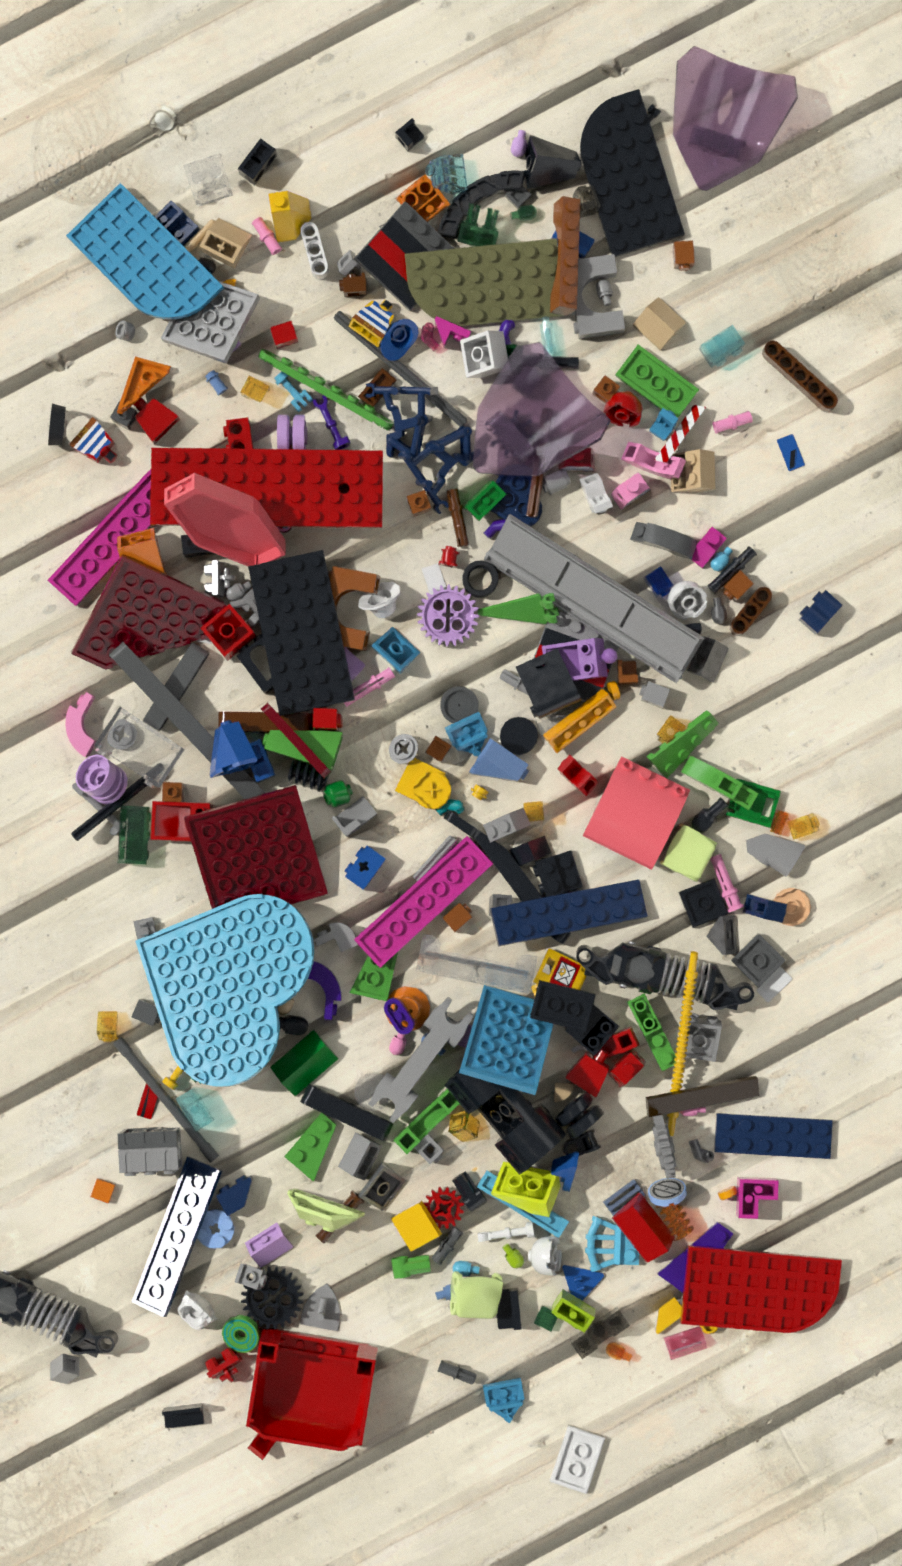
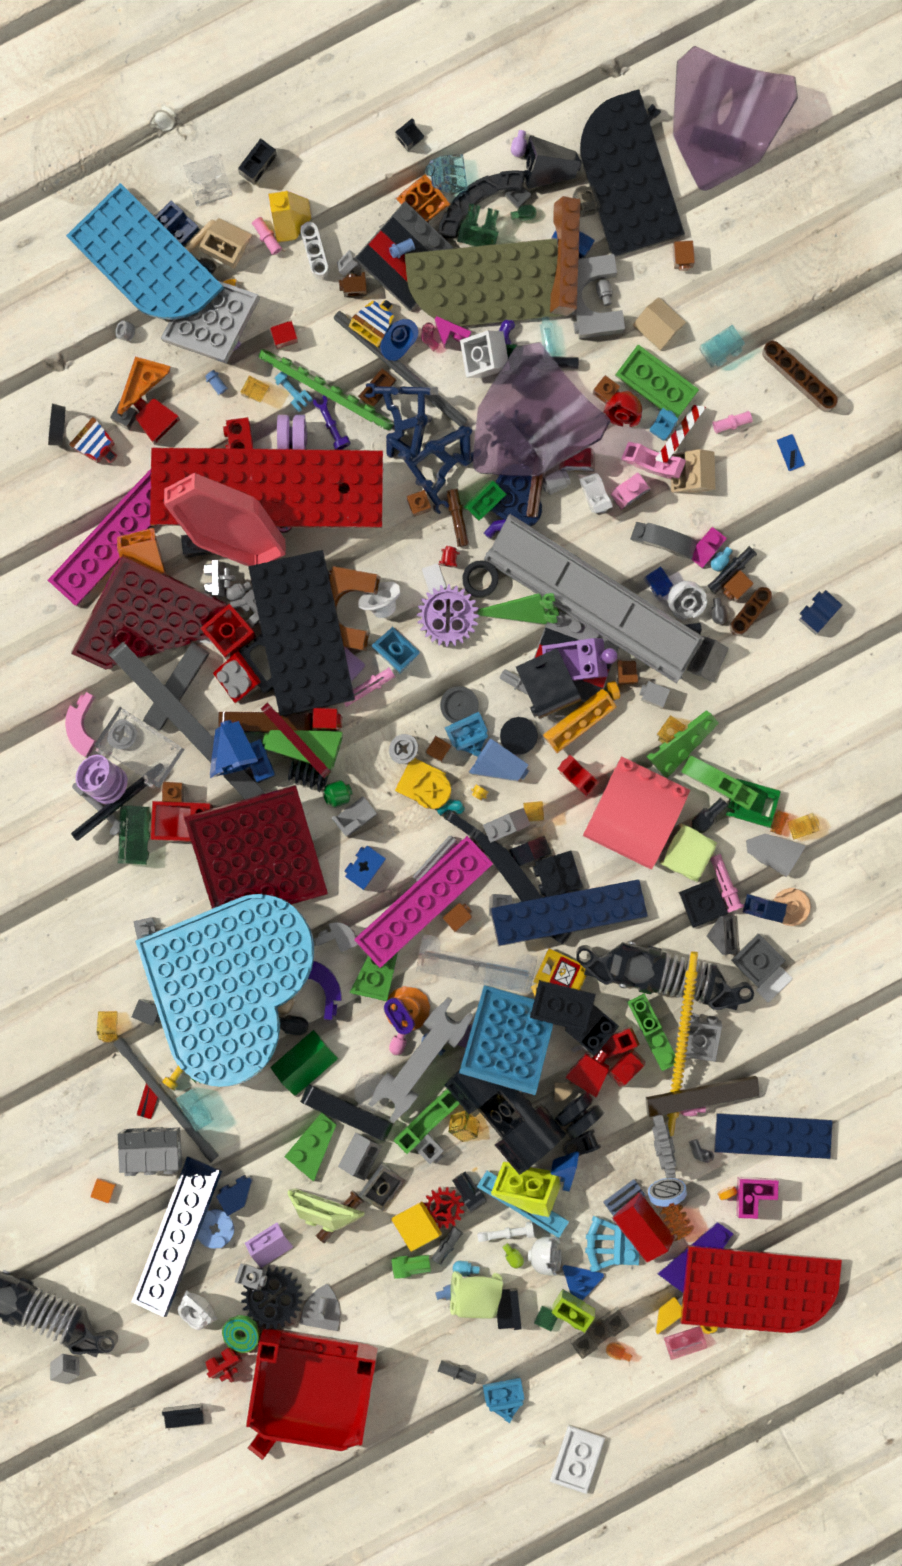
(236, 677): none -> piece
(401, 248): none -> medium blue pin

